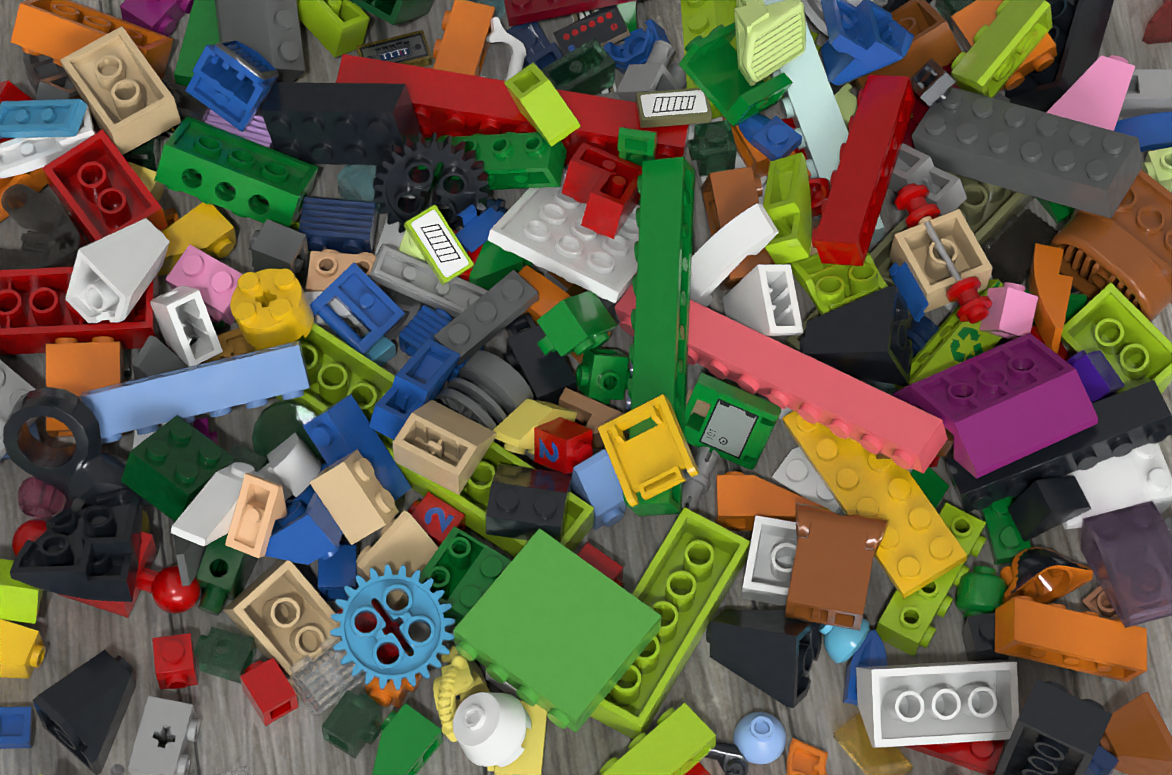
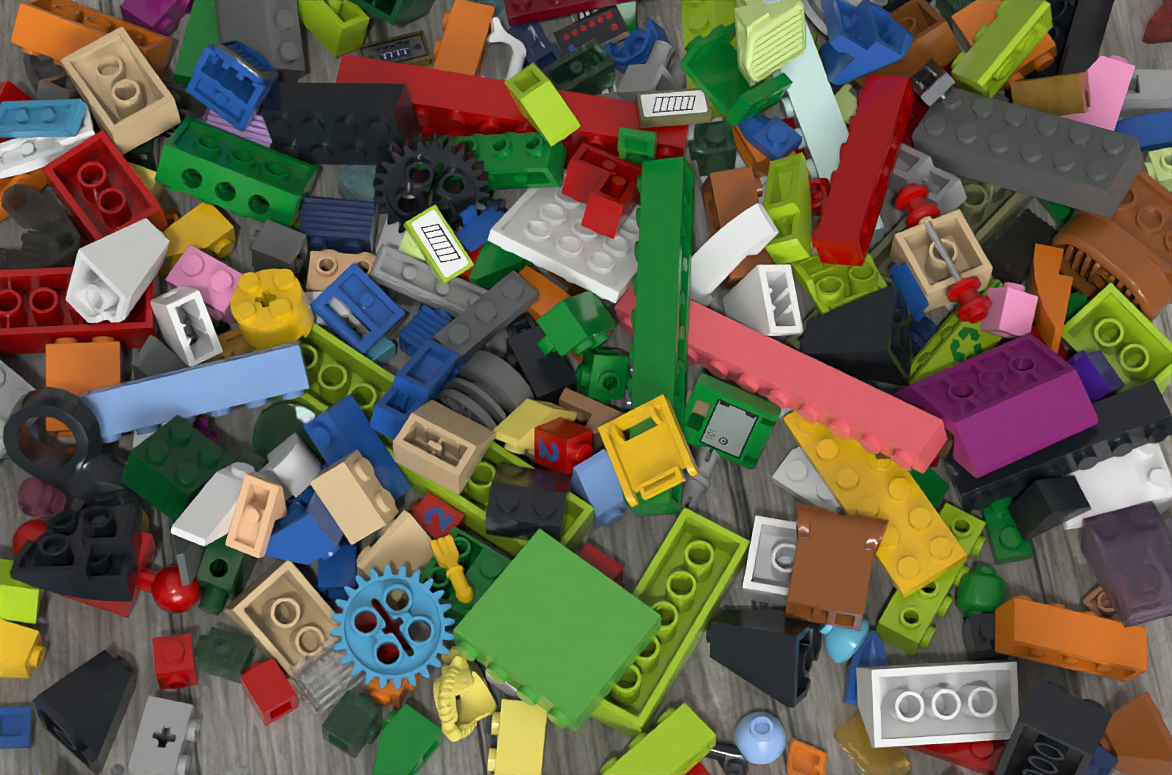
(448, 558): none -> yellow piece
(491, 728): white cone -> none
(745, 496): orange slope -> none
(1043, 575): orange hat -> none
(1054, 94): none -> pearl gold hinge

